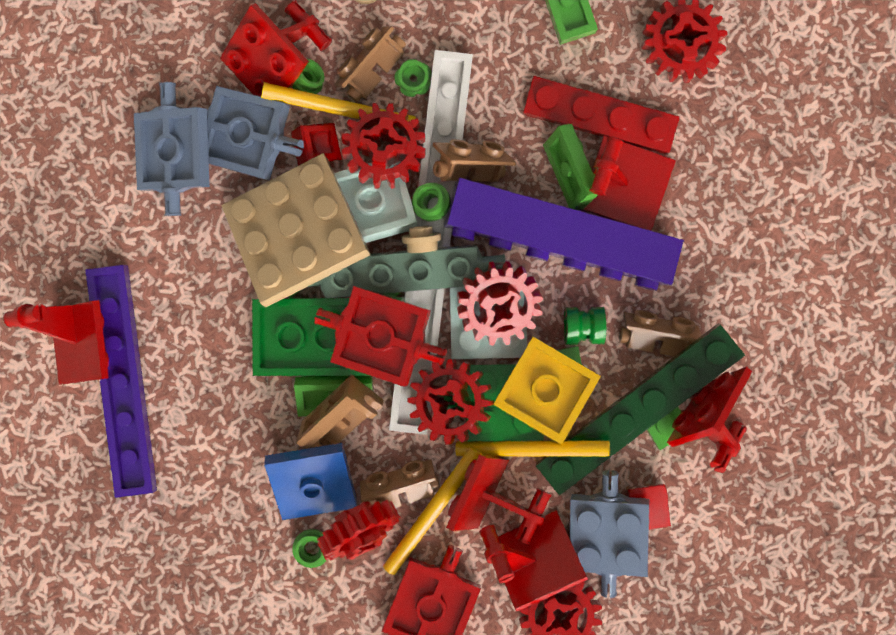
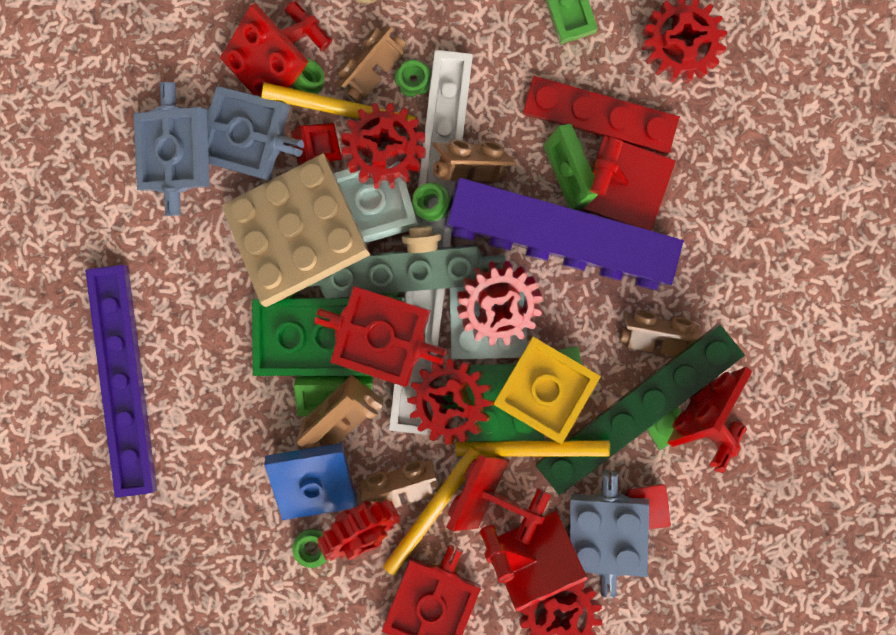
(76, 337): red plate -> none
(583, 326): green wheel -> none

